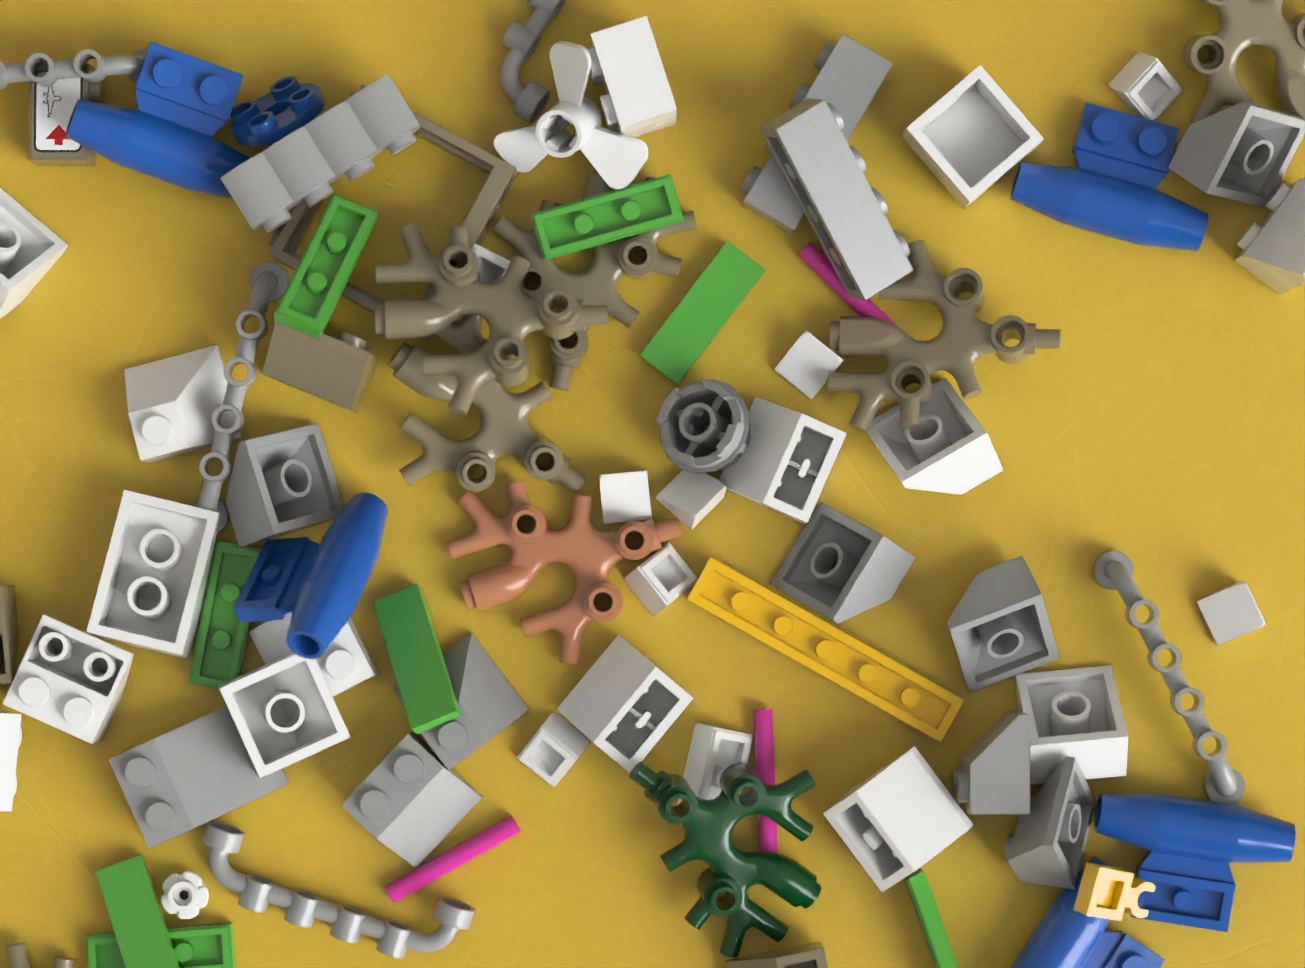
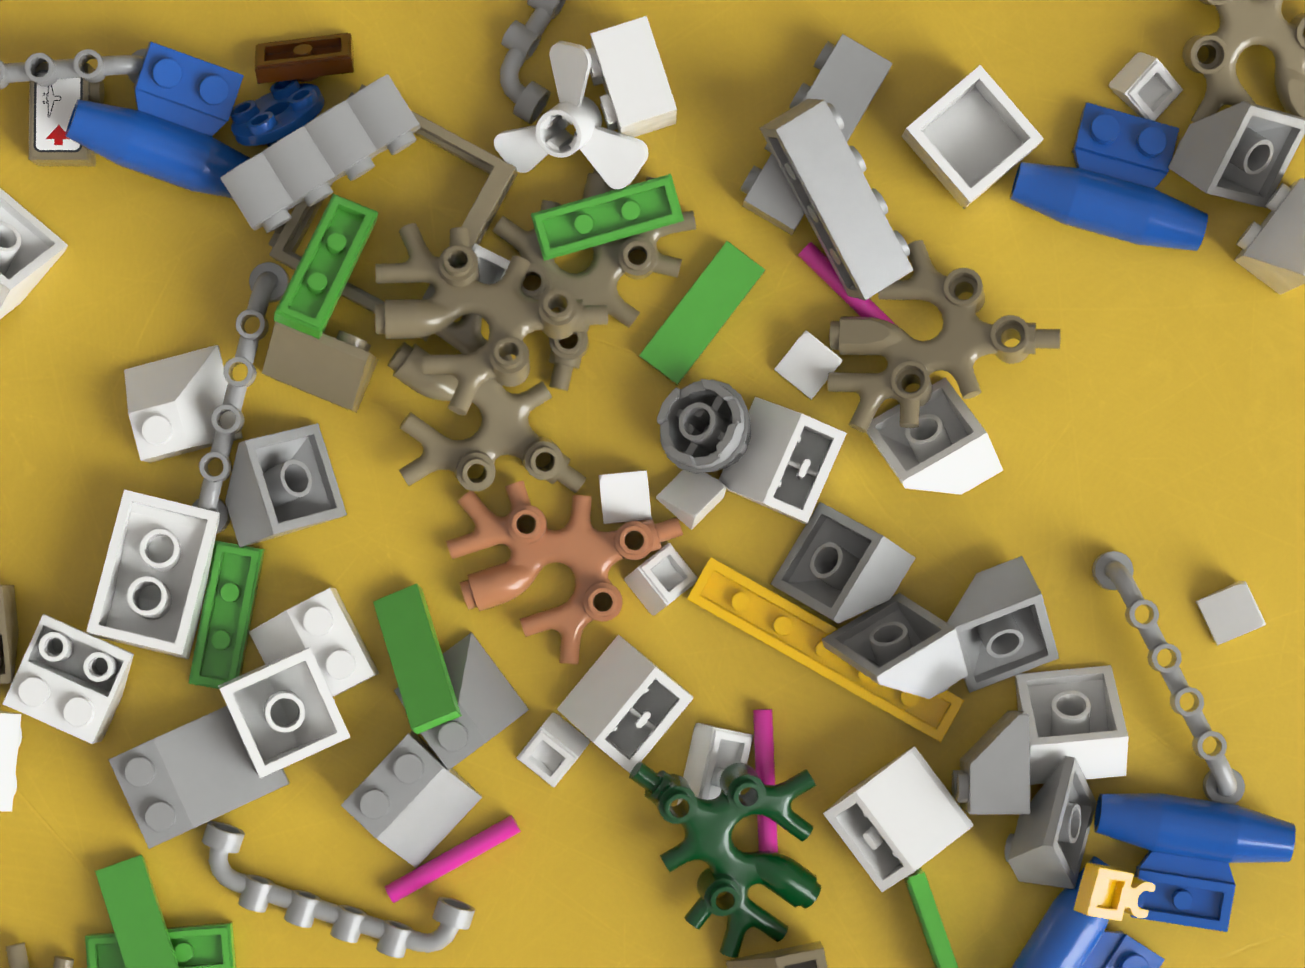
(193, 885): white plate -> none
(304, 58): none -> reddish brown plate
(316, 579): blue plate -> none
(901, 648): none -> light grey slope

